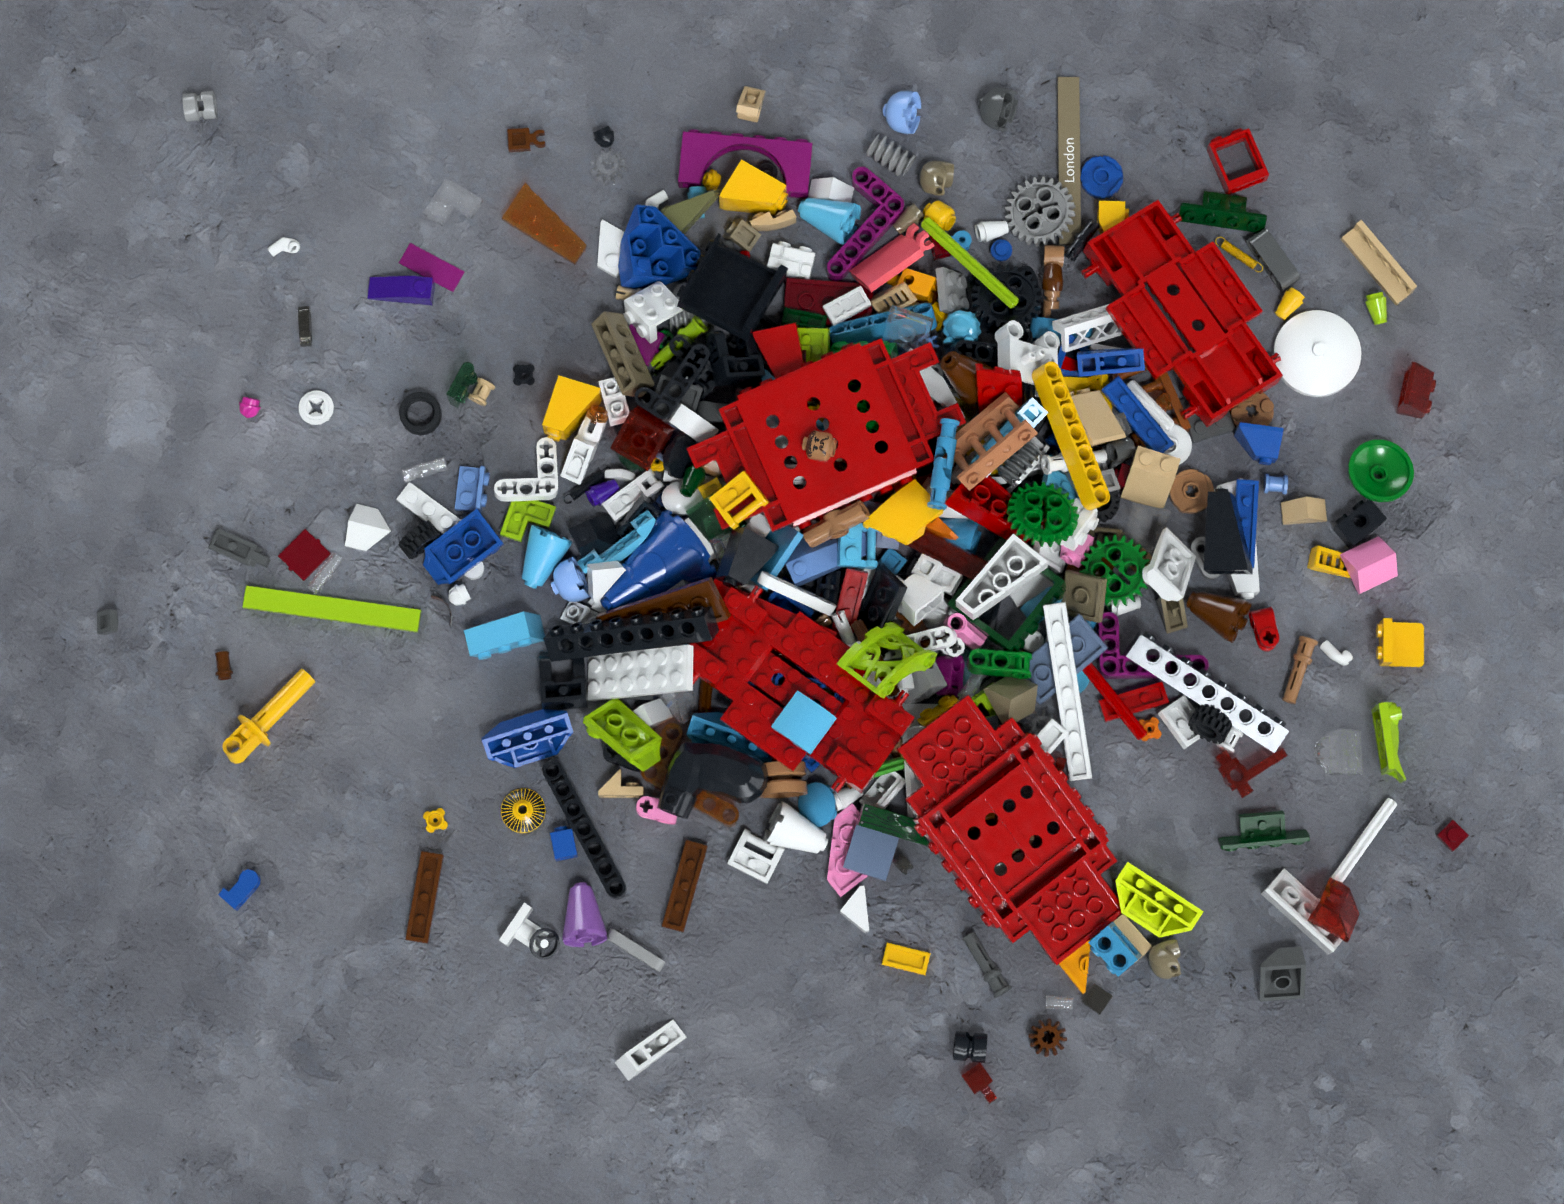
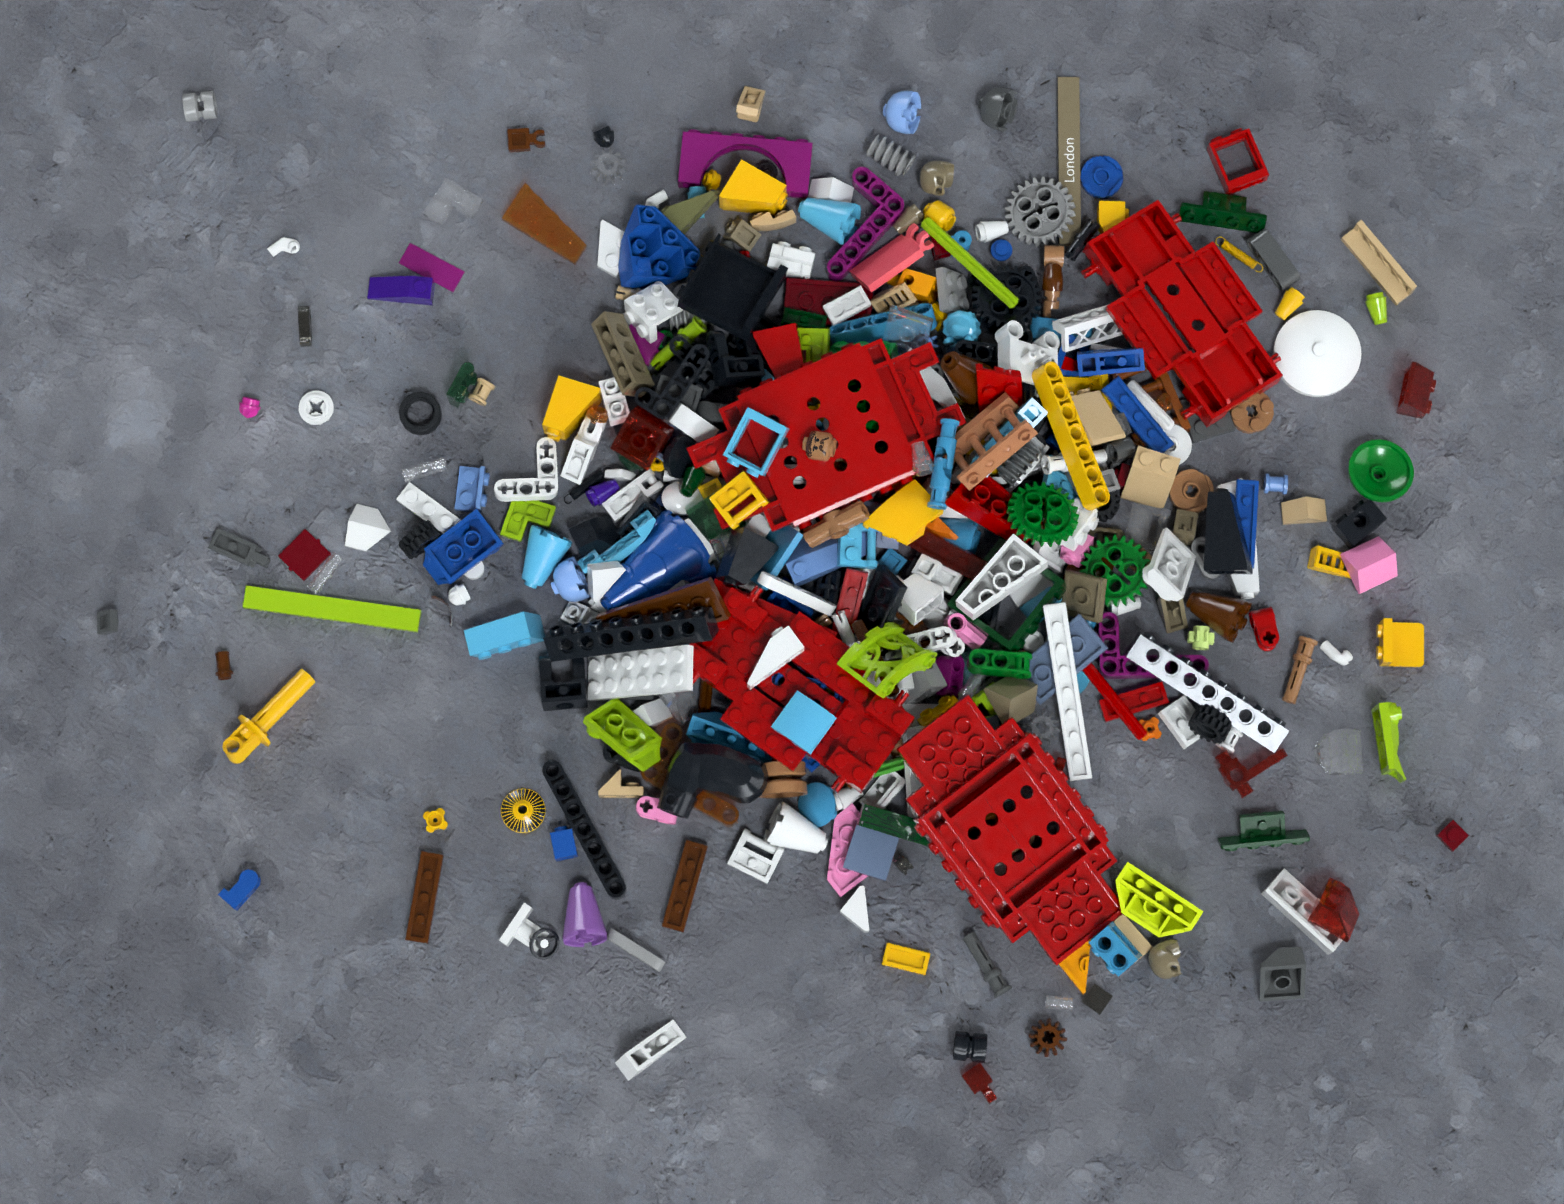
(519, 370): black plate -> none
(528, 737): blue wedge -> none
(765, 421): none -> medium azure window
(778, 652): none -> white slope
(921, 459): none -> clear cone
(1051, 736): white tile -> none
(1185, 526): none -> dark tan bracket
(1200, 637): none -> yellowish green gear
(1260, 441): blue slope -> none
(1364, 840): white axle -> none

